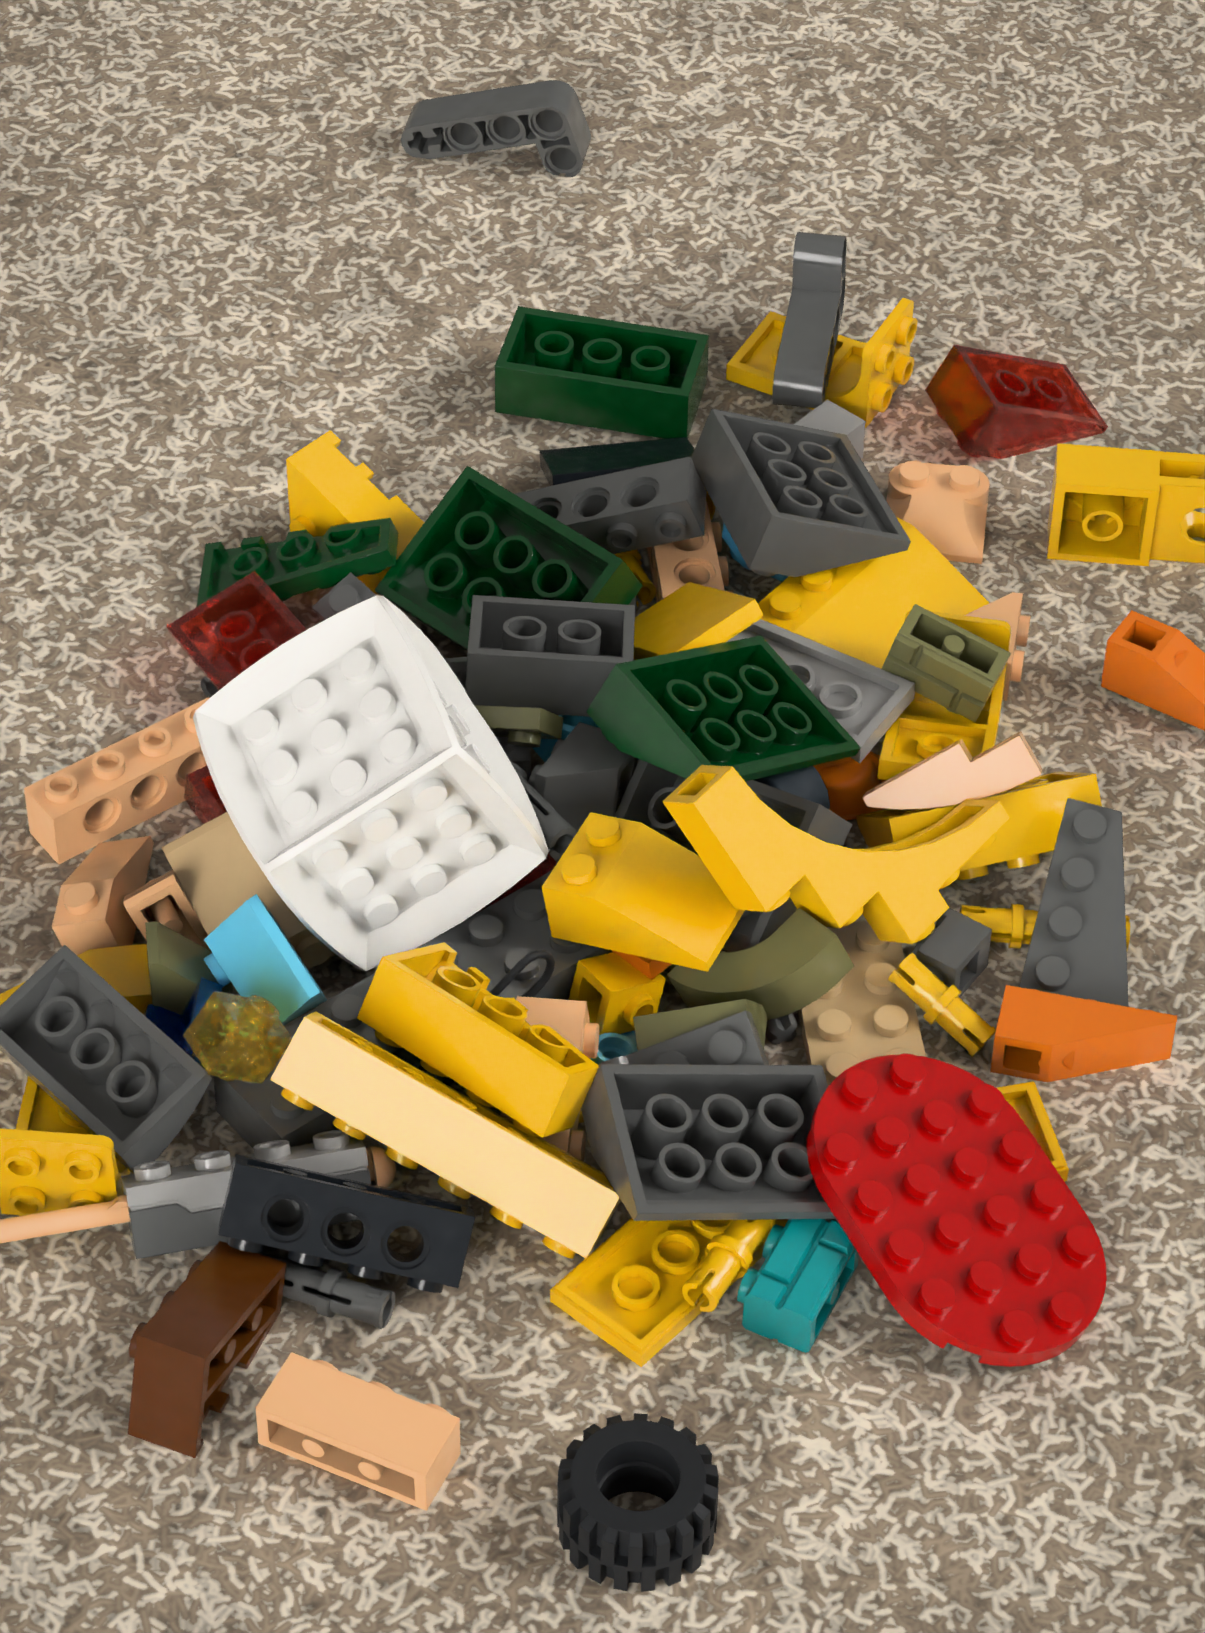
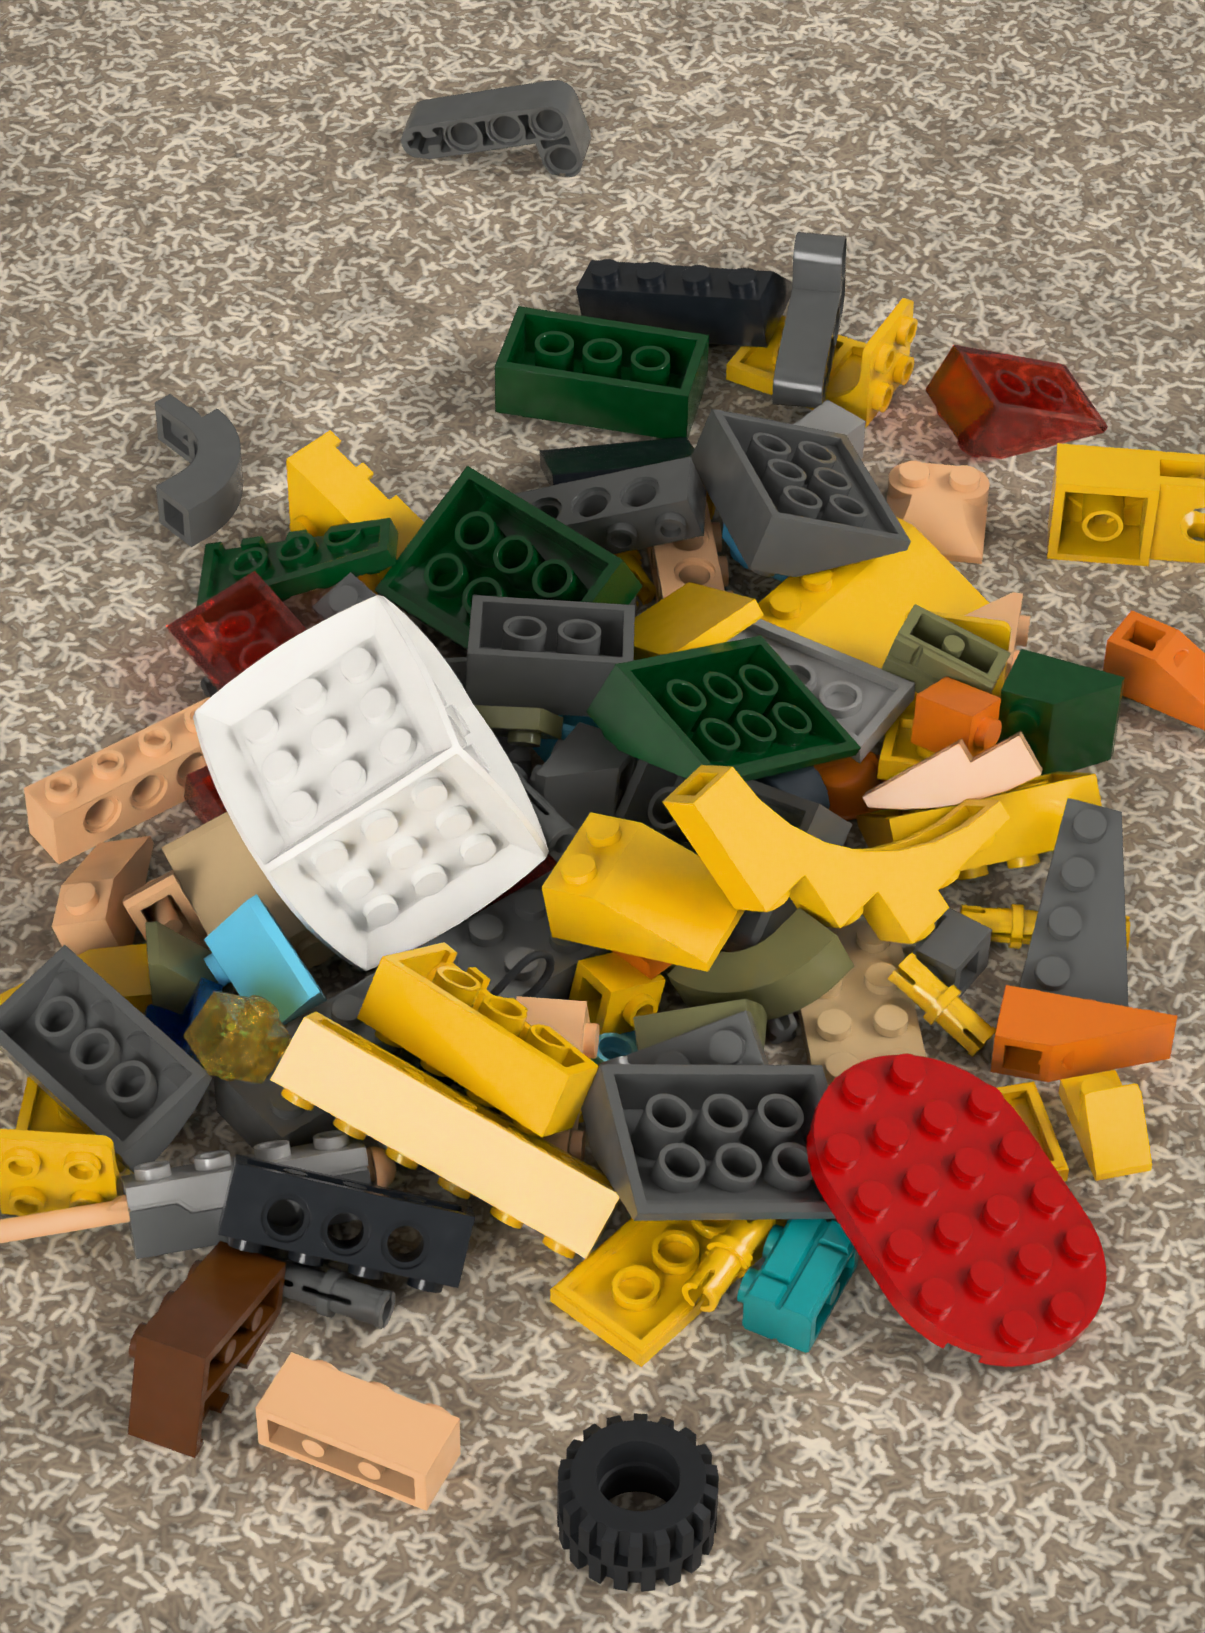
(211, 487): none -> dark grey arch
(724, 303): none -> black slope
(956, 712): none -> orange brick
(1061, 710): none -> dark green slope
(1108, 1123): none -> yellow slope

